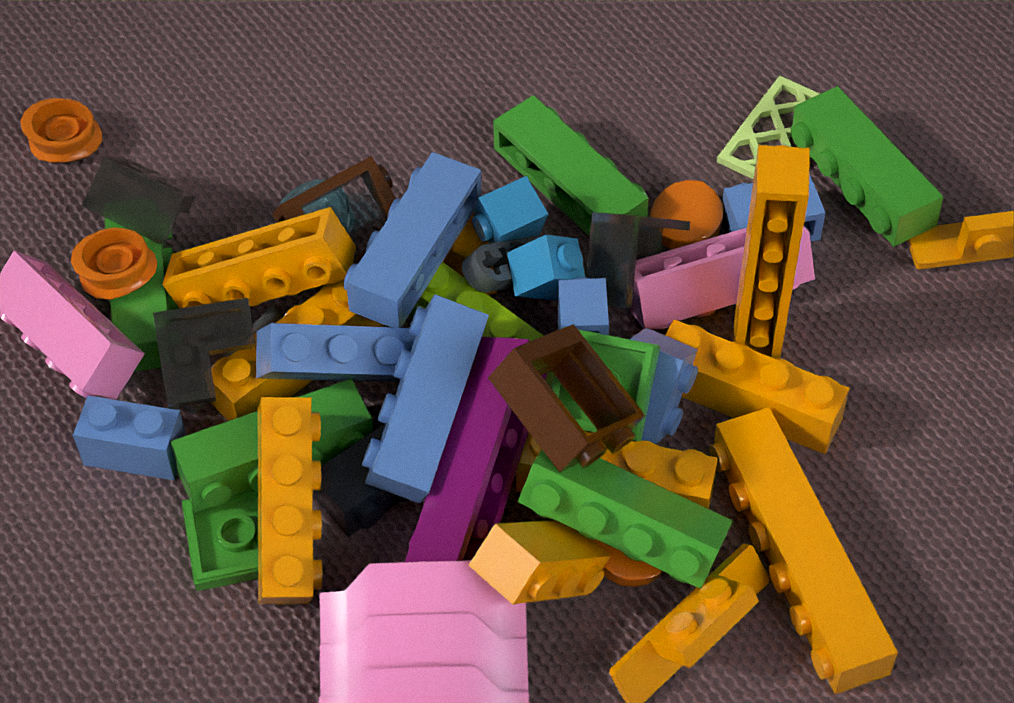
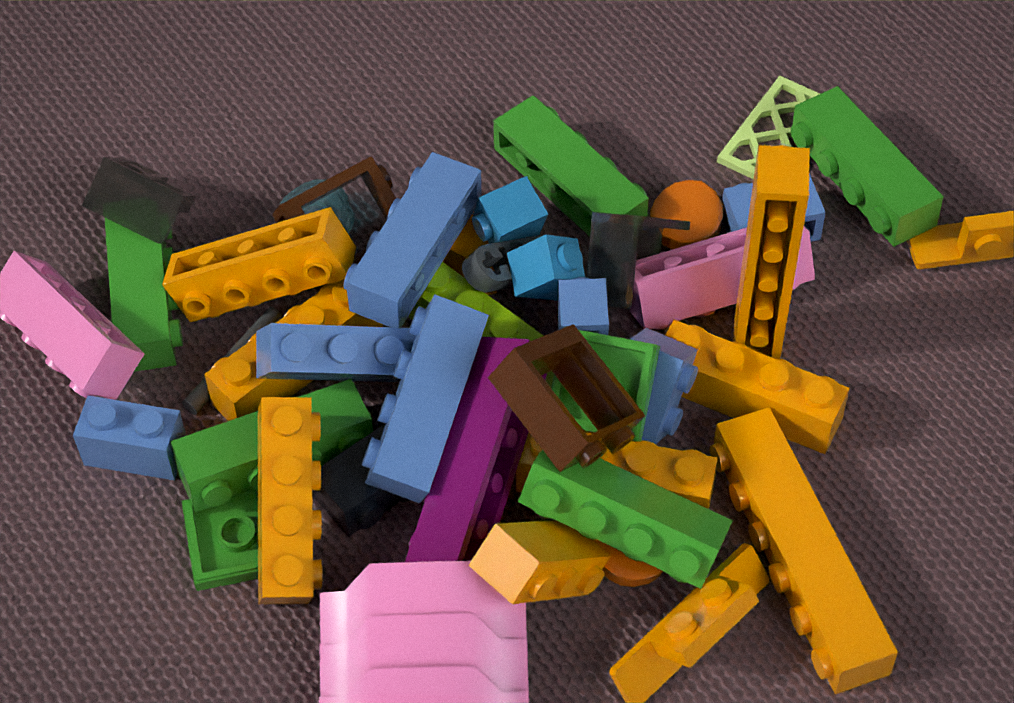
(61, 130): orange piece -> none
(113, 262): orange piece -> none
(187, 340): clear smoke panel -> none

